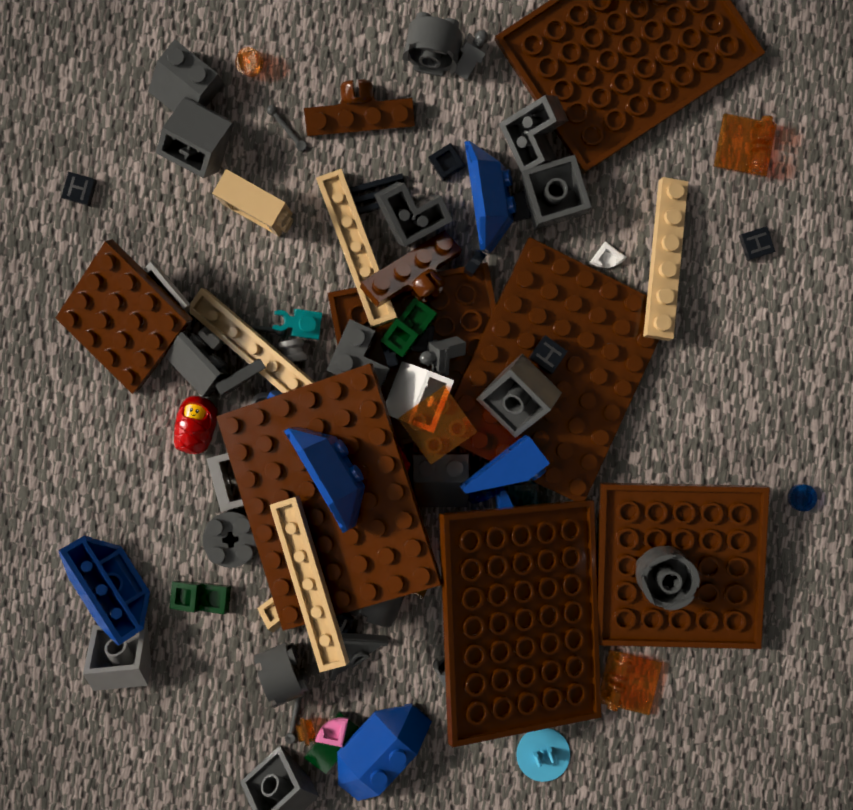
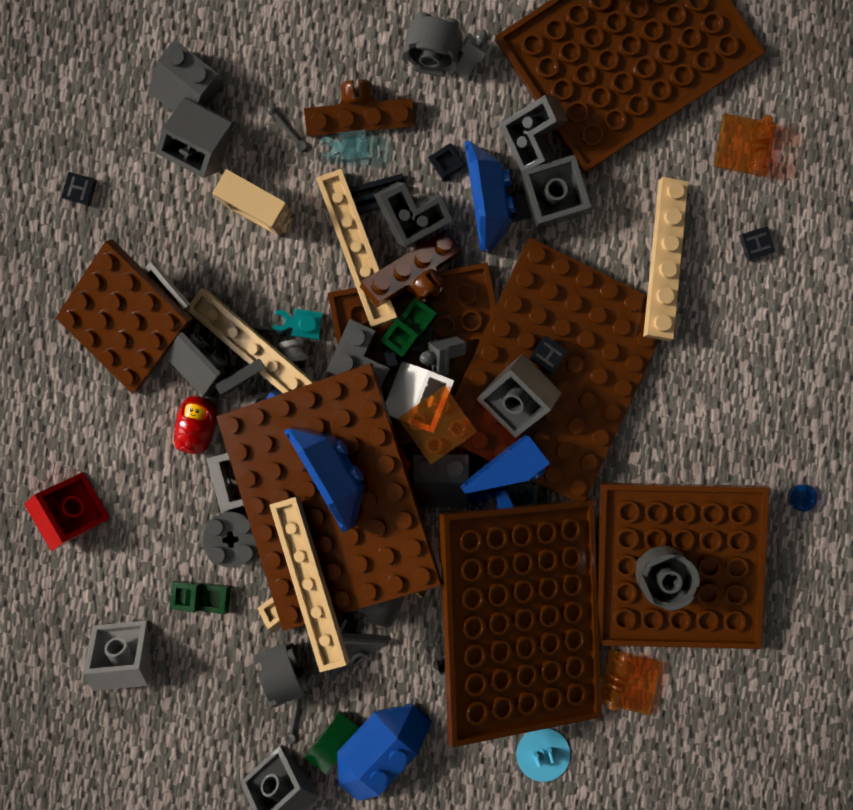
(66, 511): none -> red slope
(107, 586): blue wedge -> none
(210, 338): white tile -> none
(249, 62): clear orange tile -> none
(305, 731): clear orange plate -> none
(333, 732): bright pink tile -> none
(351, 146): none -> clear light blue plate
(474, 263): black tile -> none
(607, 257): white tile -> none

